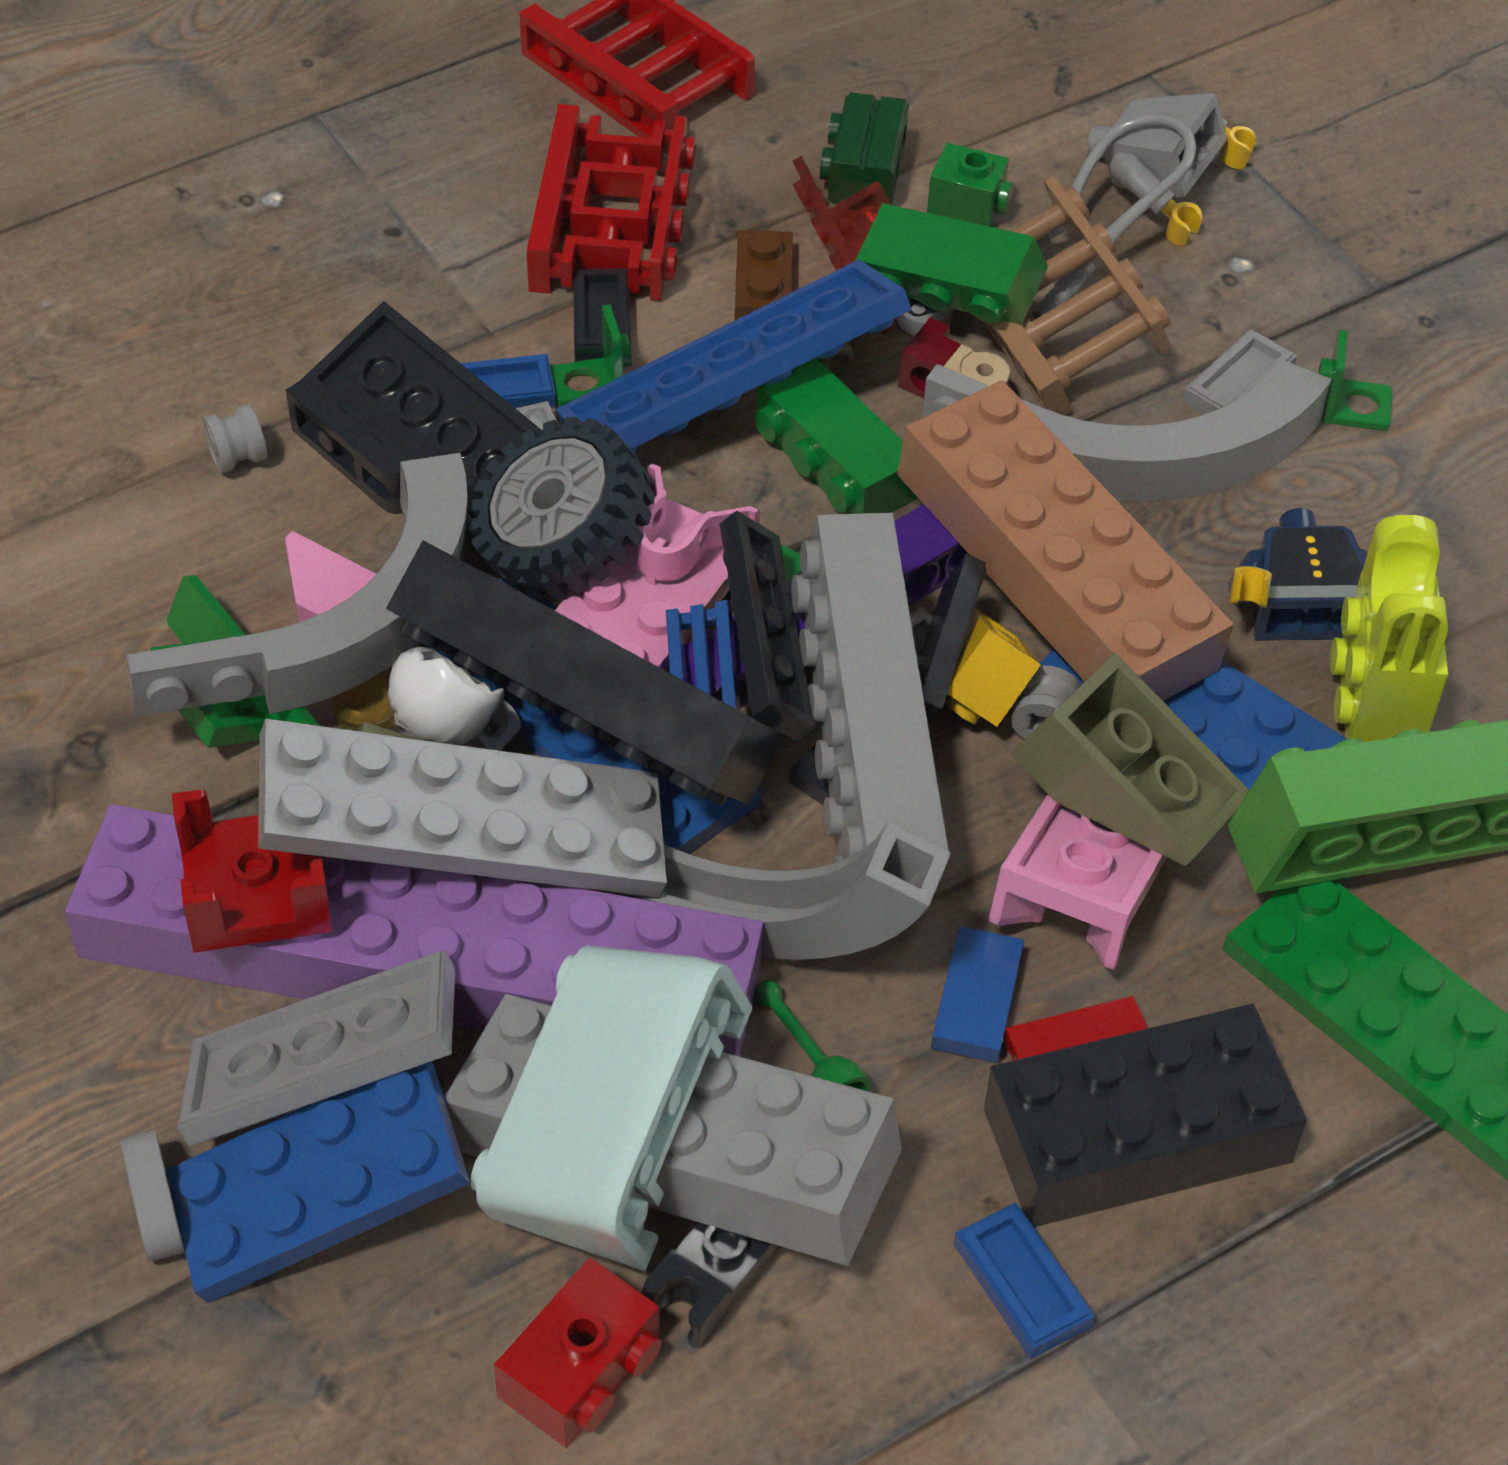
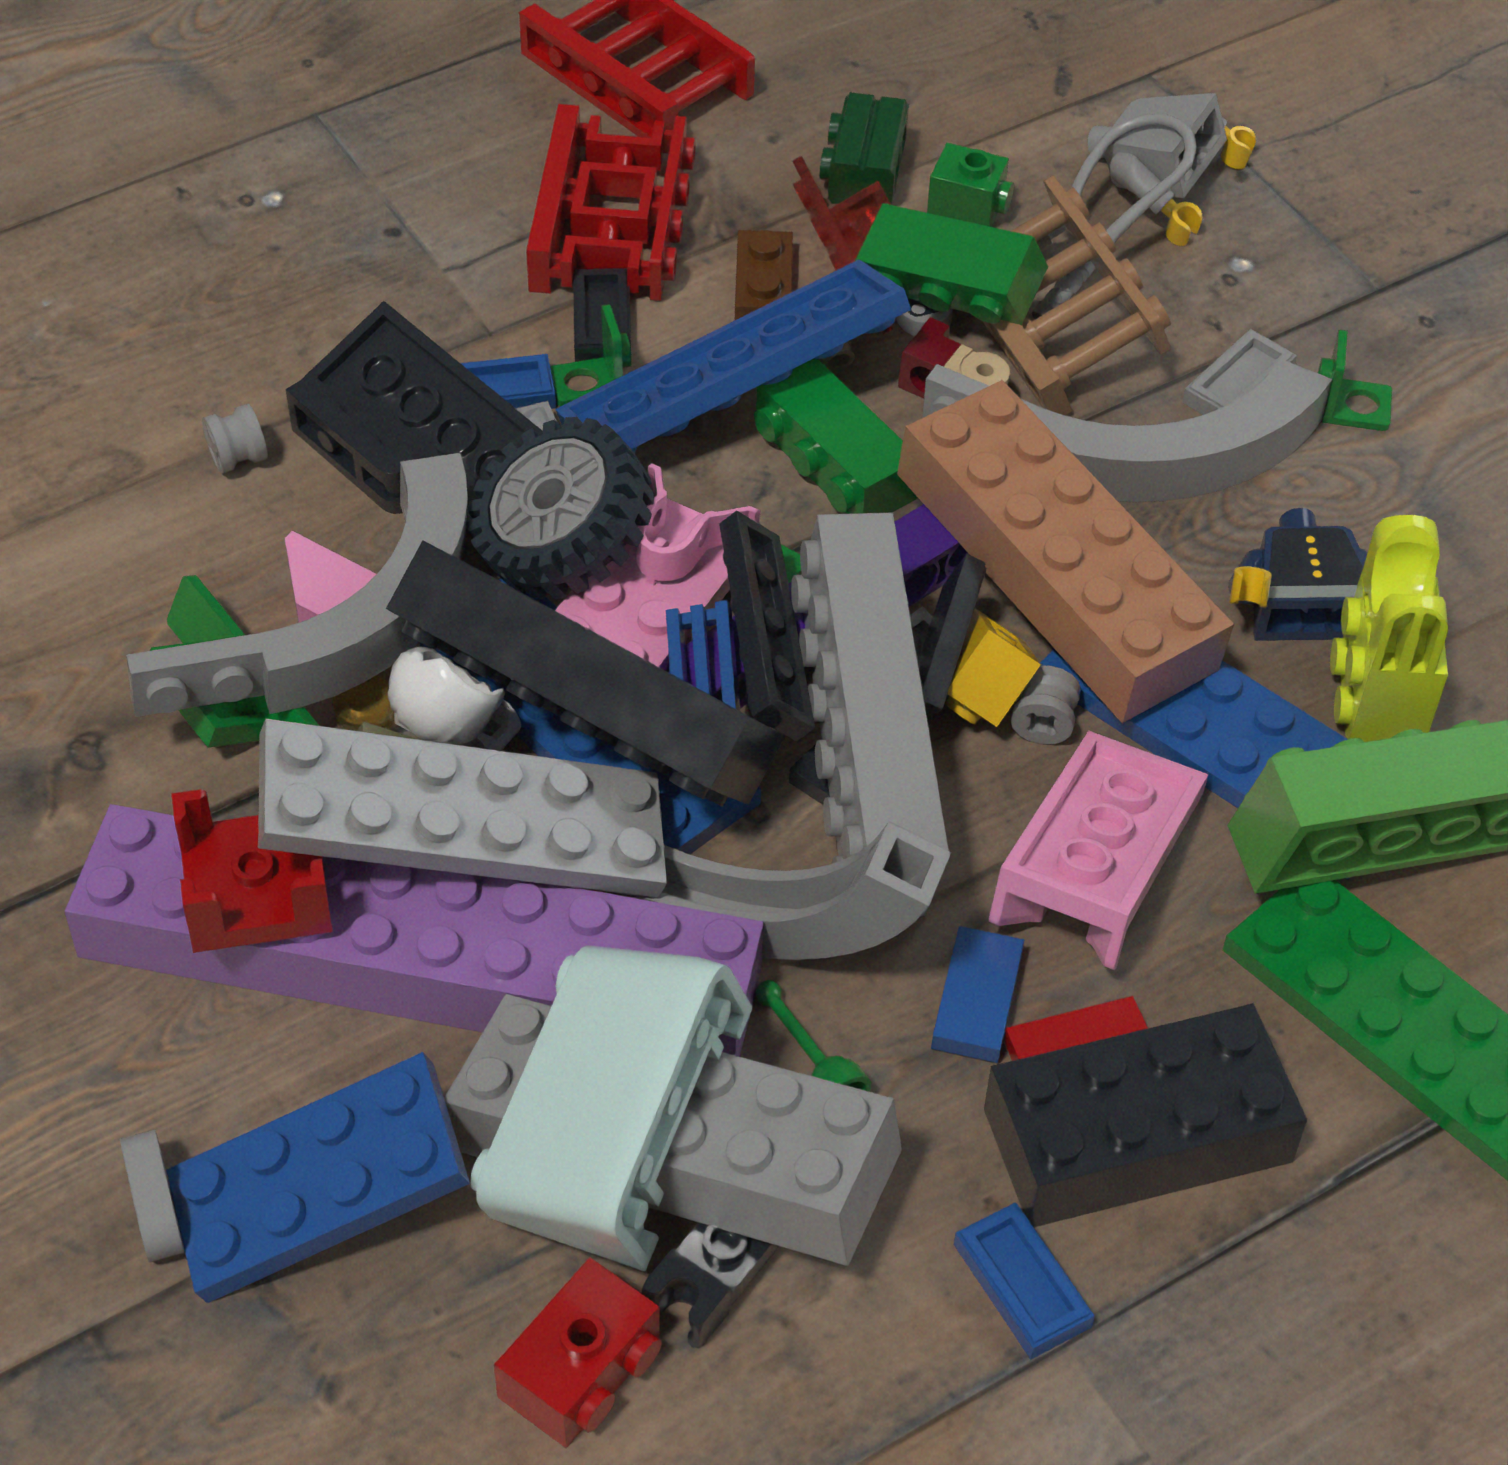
(319, 1048): light grey tile -> none
(1131, 765): olive slope -> none

